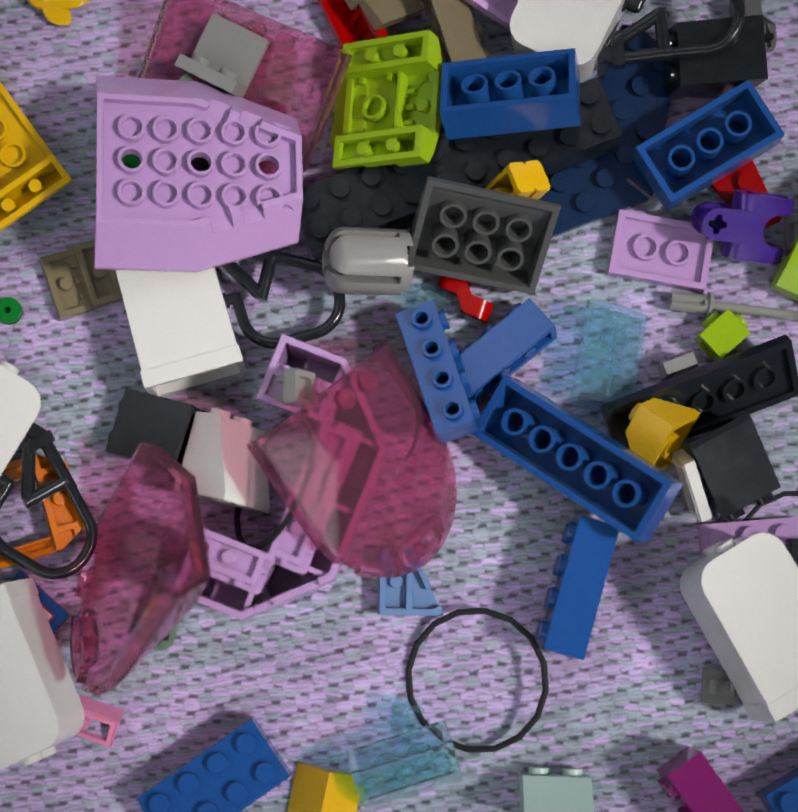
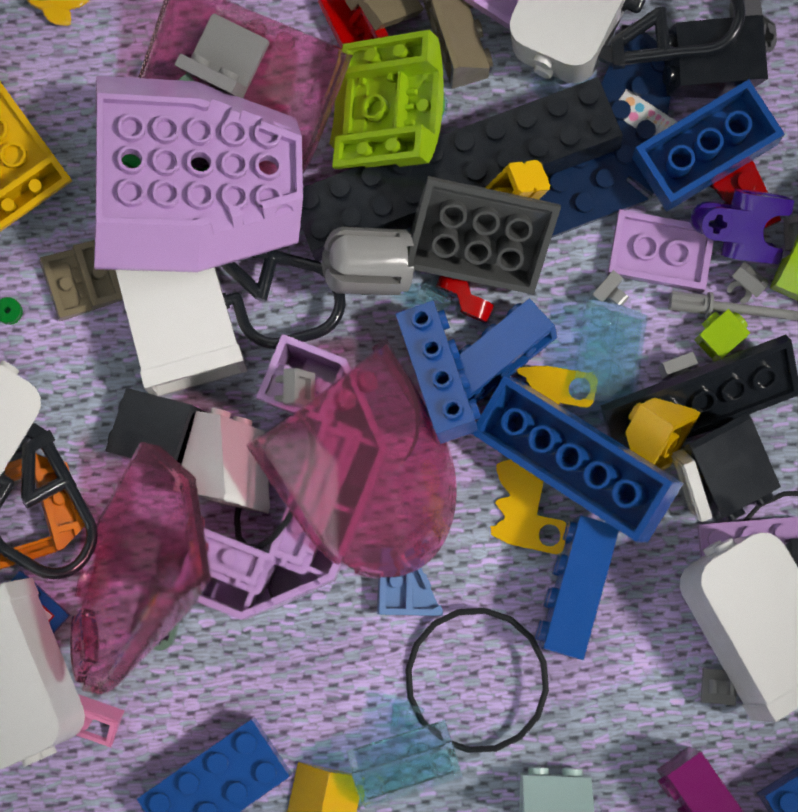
(510, 94): blue brick -> none
(520, 509): none -> yellow piece
(608, 290): none -> light grey tile
(643, 110): none -> white sticker
(748, 279): none -> light grey tile

